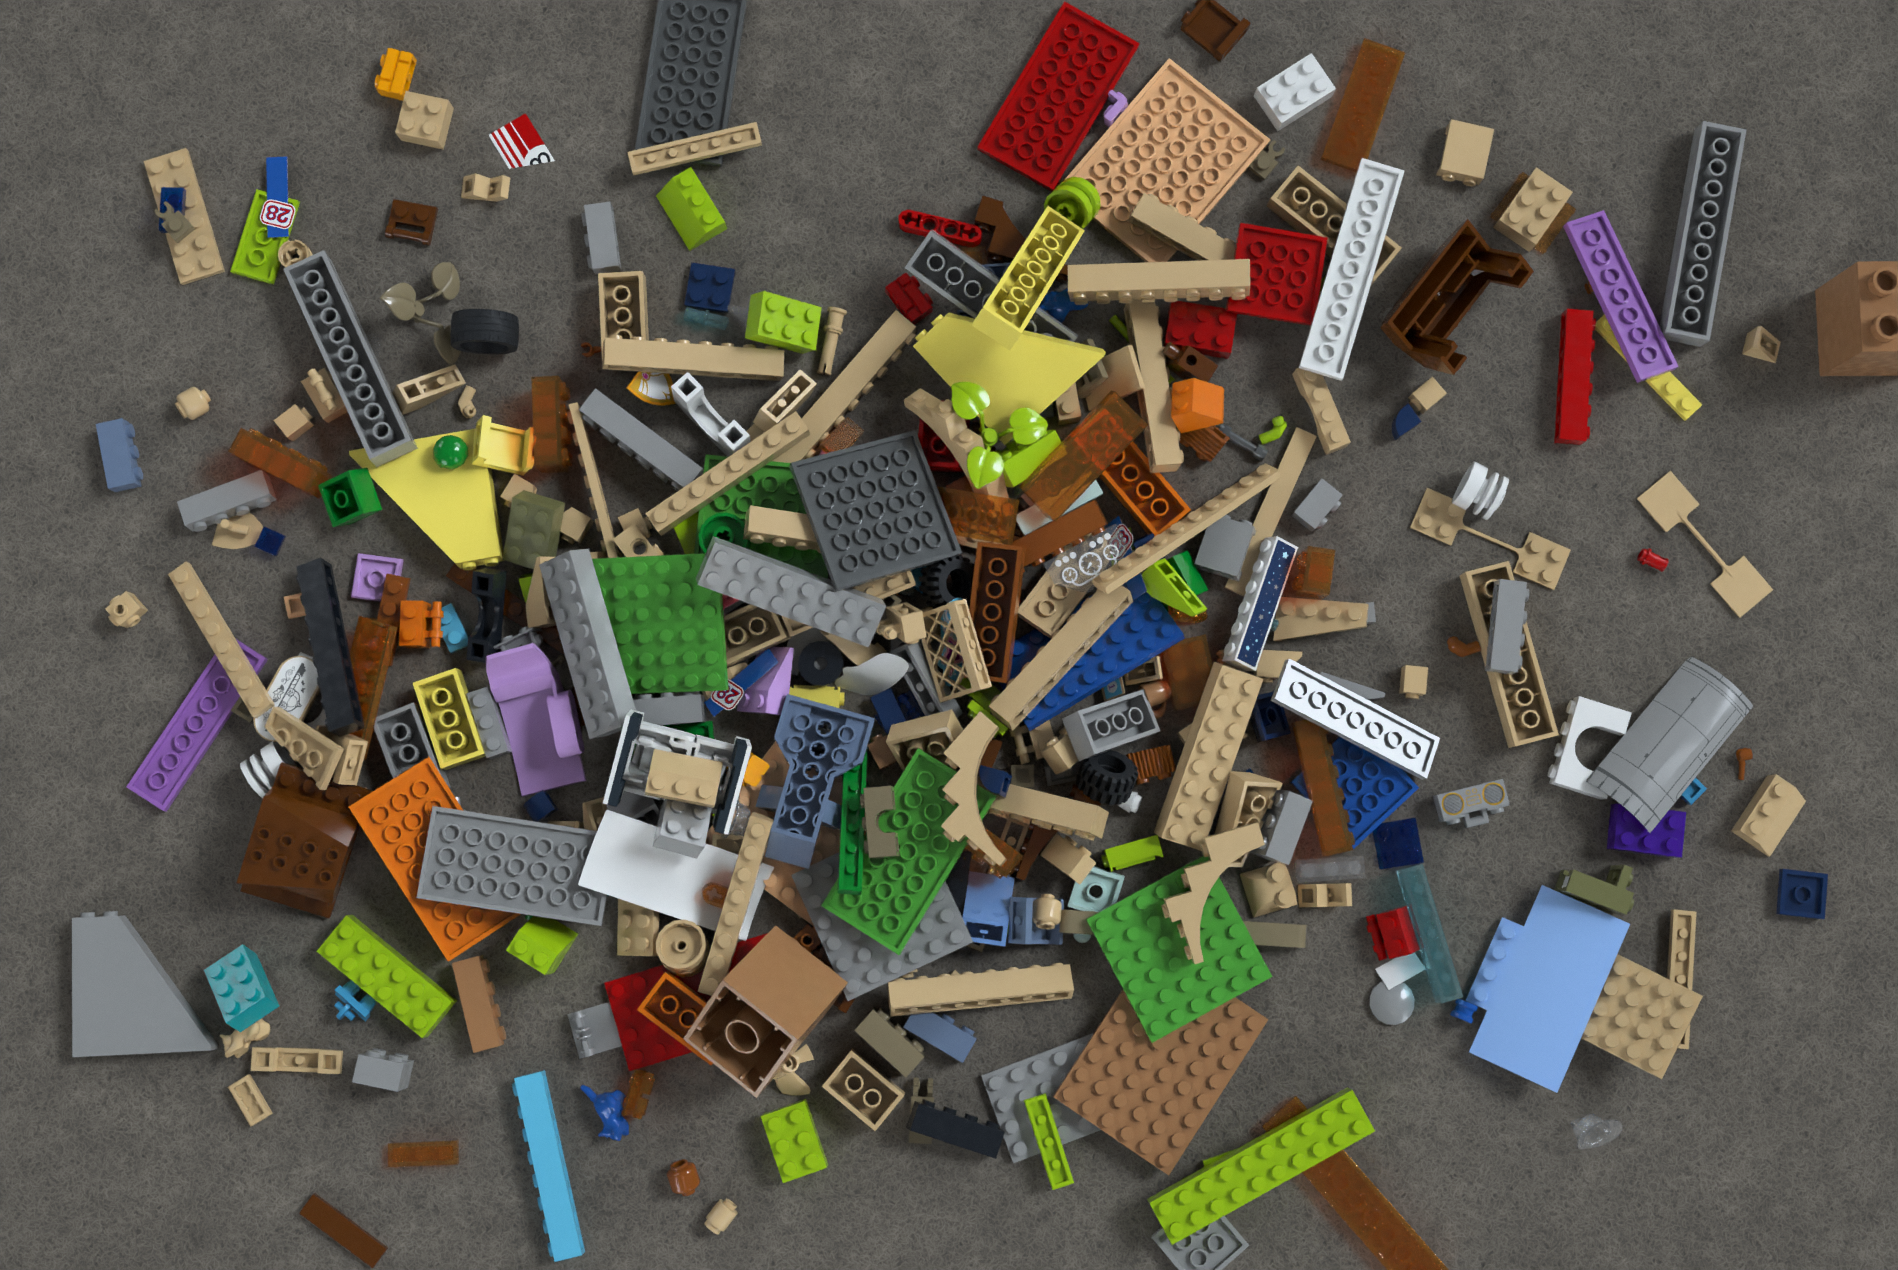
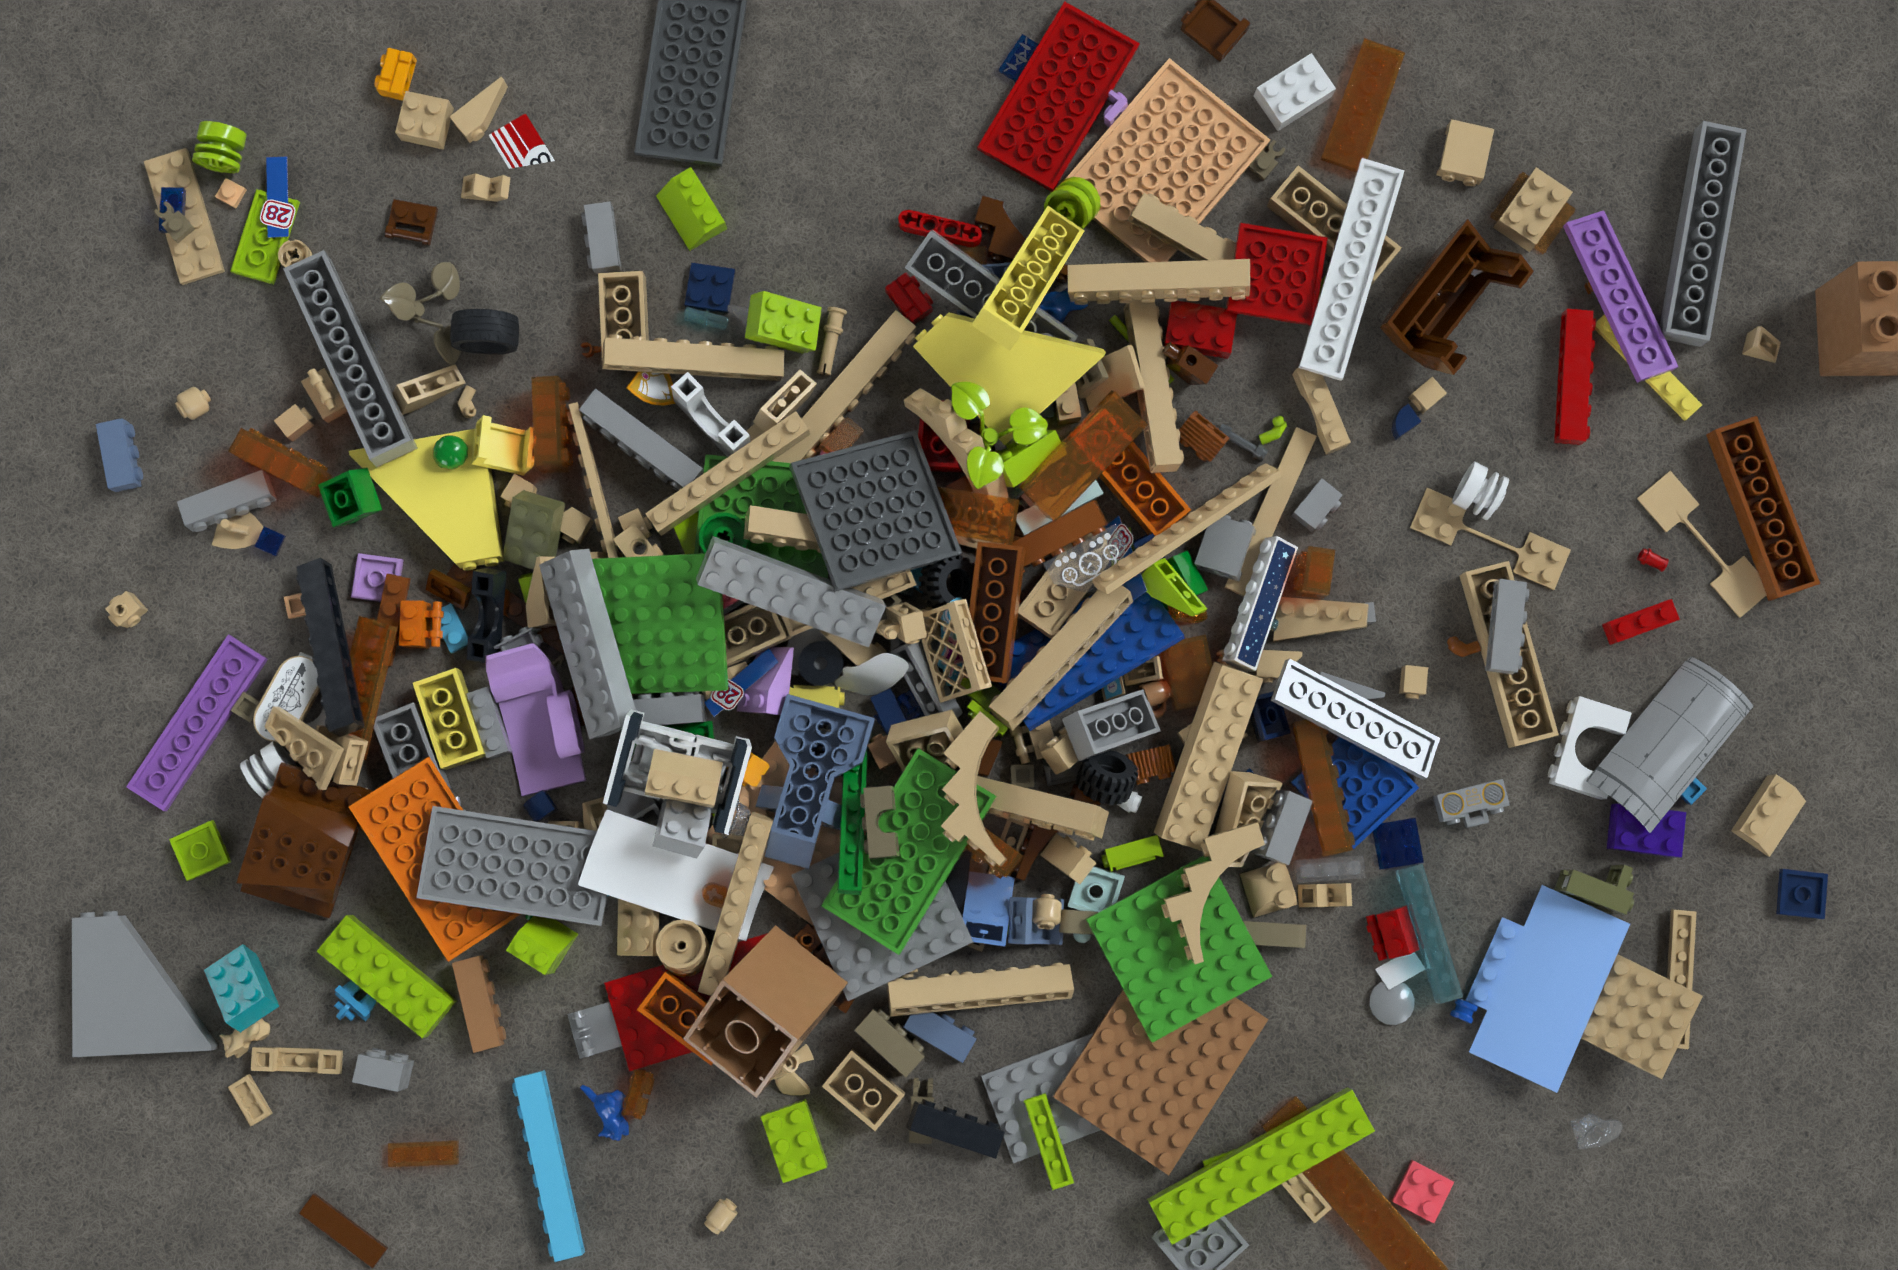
(200, 850): none -> lime plate
(219, 147): none -> lime wheel
(221, 640): tan plate -> none
(230, 193): none -> light nougat plate
(448, 589): none -> reddish brown plate
(477, 114): none -> tan slope
(683, 1177): dark orange head -> none
(694, 148): tan plate -> none
(995, 780): dark blue brick -> none
(1018, 58): none -> clear blue tile
(1196, 404): orange slope -> none
(1307, 1197): none -> tan plate
(1422, 1191): none -> coral plate
(1640, 621): none -> red brick
(1742, 755): dark orange hand -> none
(1762, 508): none -> dark orange brick

